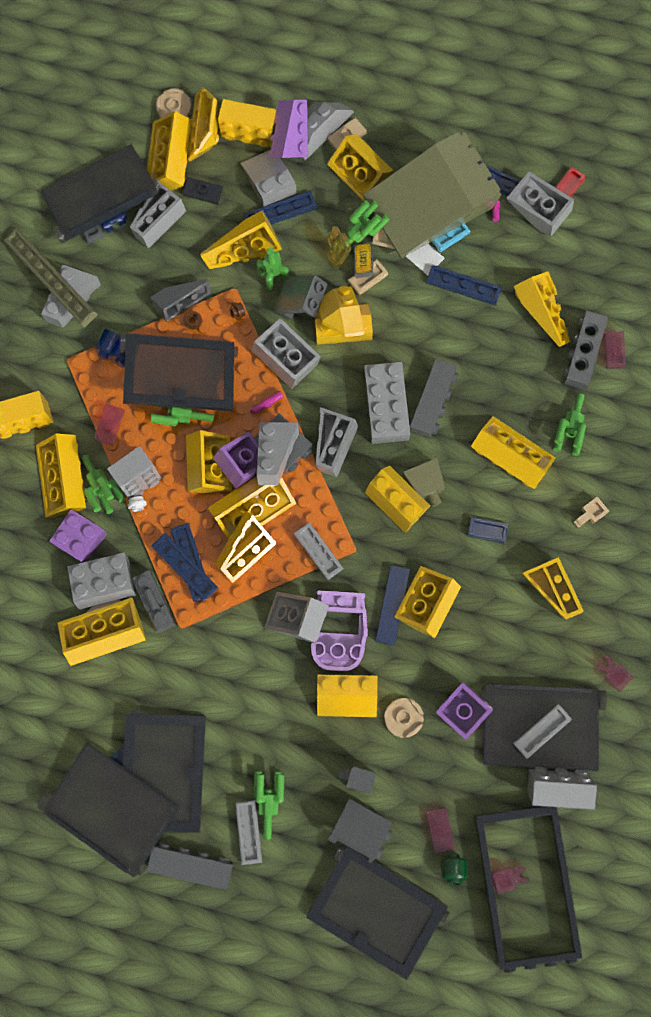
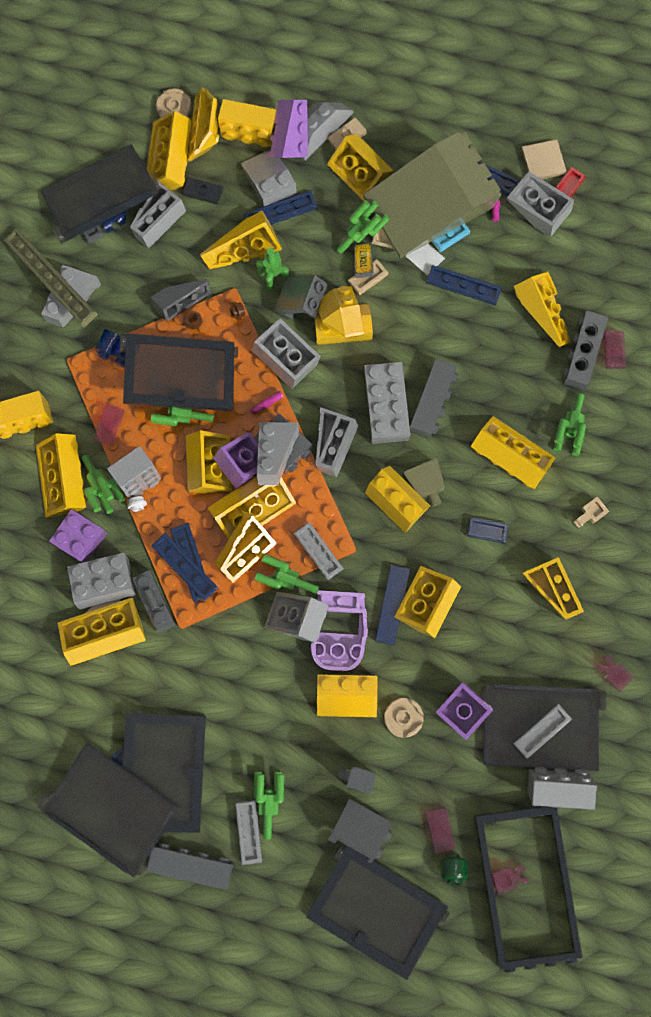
(283, 576): none -> bright green plant
(339, 247): clear yellow hinge -> none
(544, 159): none -> tan tile

